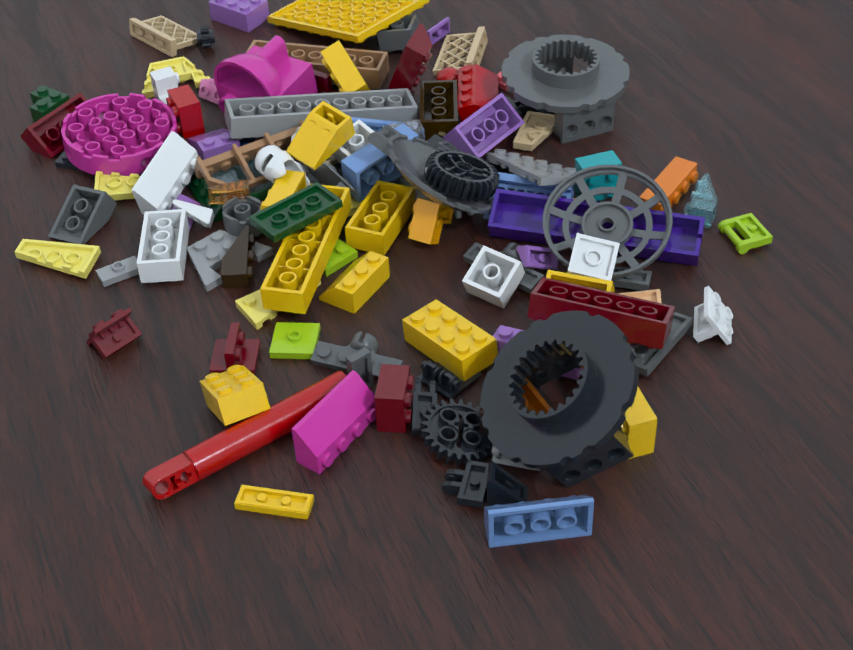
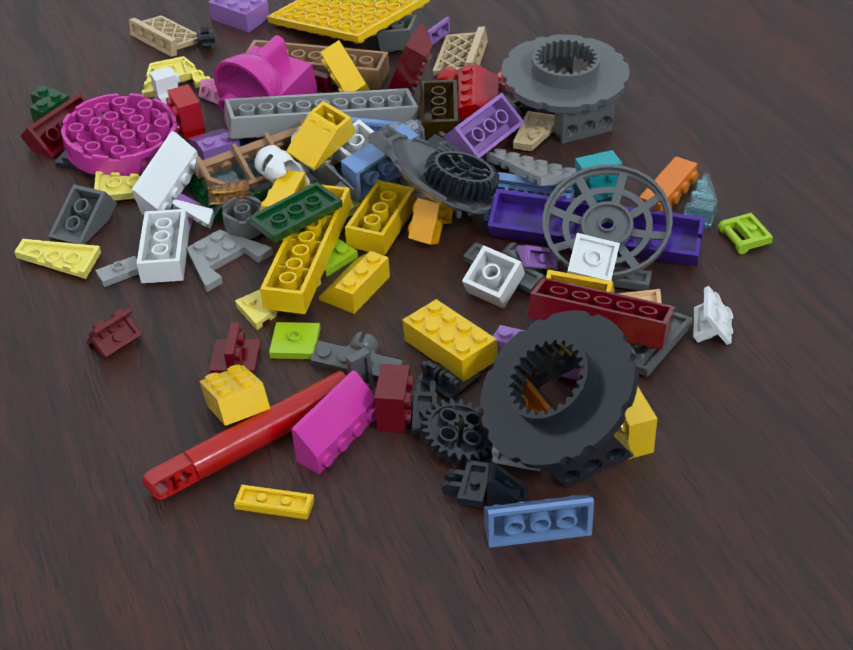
(236, 263): dark brown slope -> none

